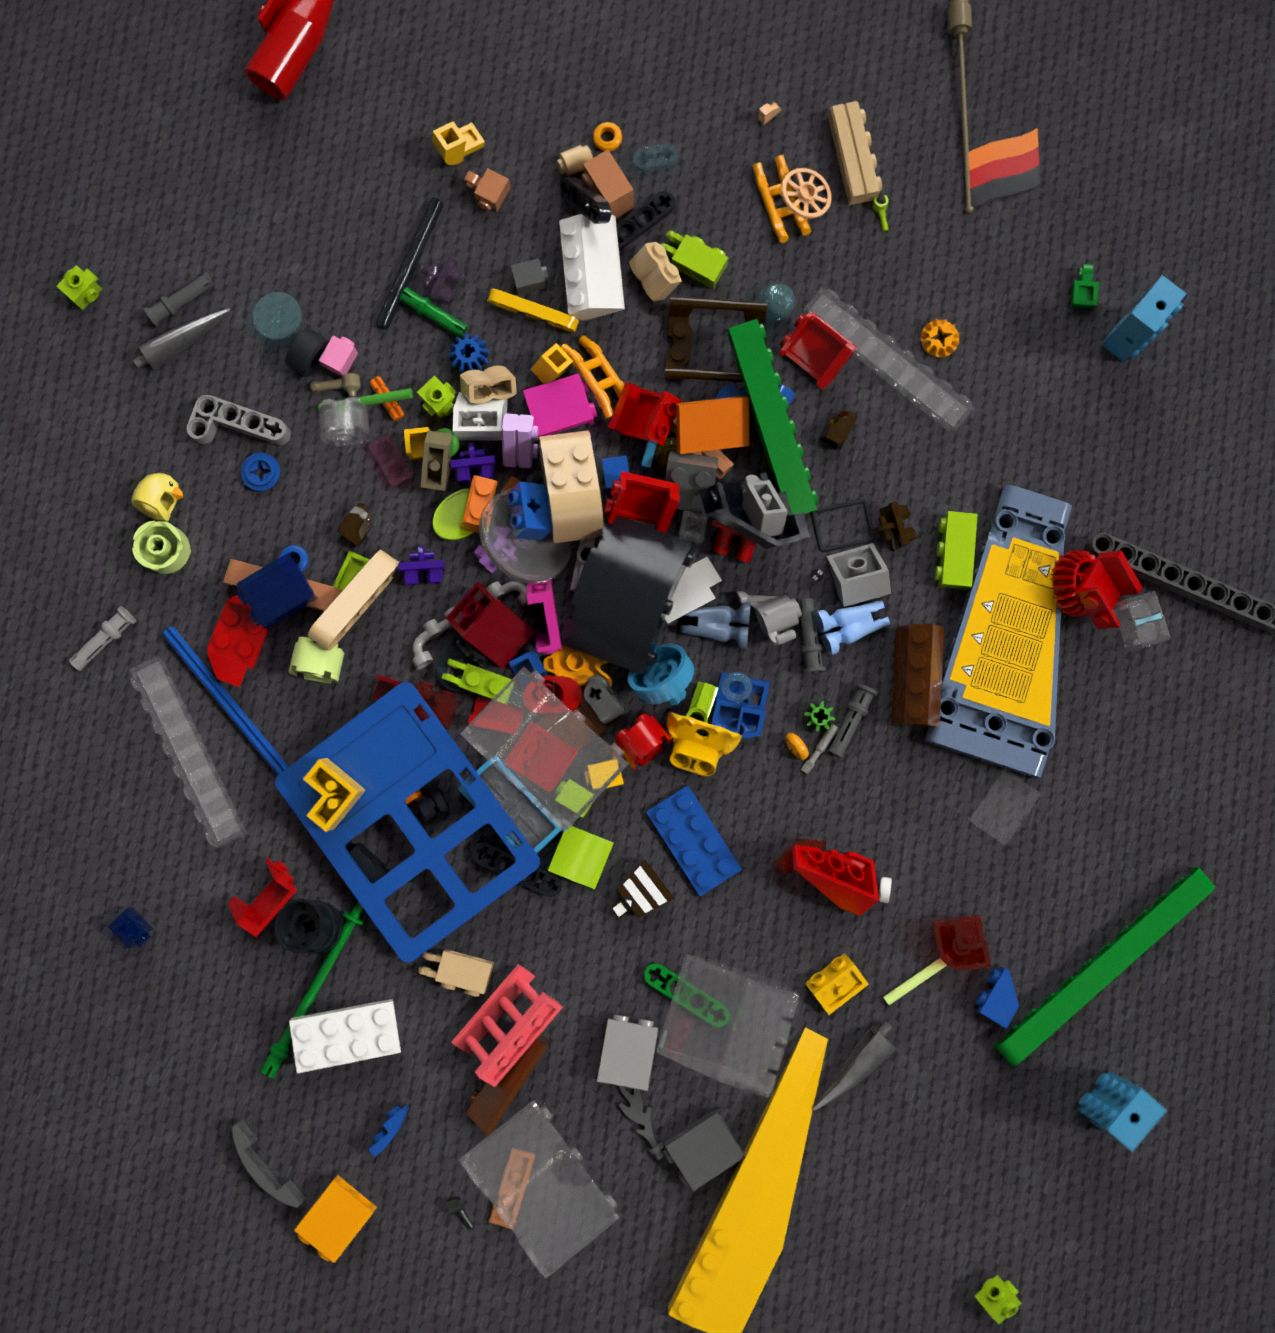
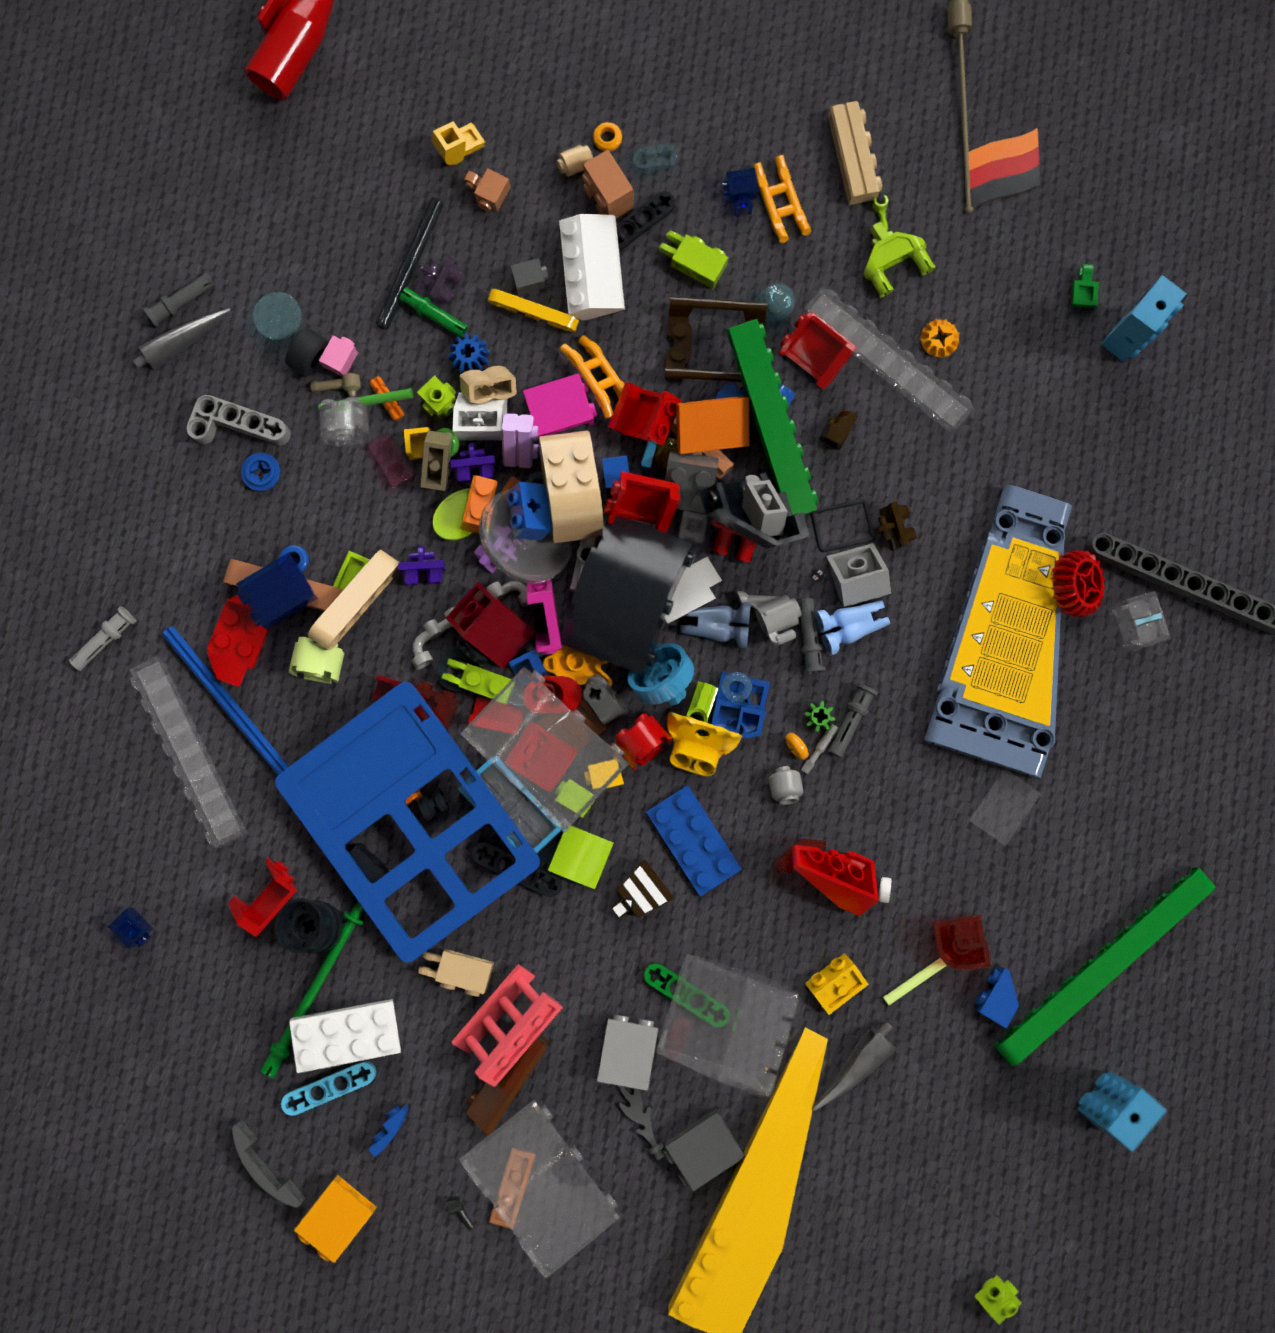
(80, 286): lime brick -> none
(148, 550): yellowish green brick -> none
(157, 496): light yellow piece -> none
(329, 1088): none -> medium azure beam
(337, 791): yellow brick -> none
(356, 524): dark brown rock -> none
(551, 364): yellow brick -> none
(585, 200): black beam -> none
(655, 271): tan brick -> none
(741, 188): none -> clear blue brick
(768, 112): light nougat tile -> none
(786, 785): none -> light grey head
(805, 193): light nougat wheel -> none
(891, 249): none -> lime connector
(917, 675): reddish brown slope -> none
(956, 550): lime brick -> none
(1103, 586): red panel -> none

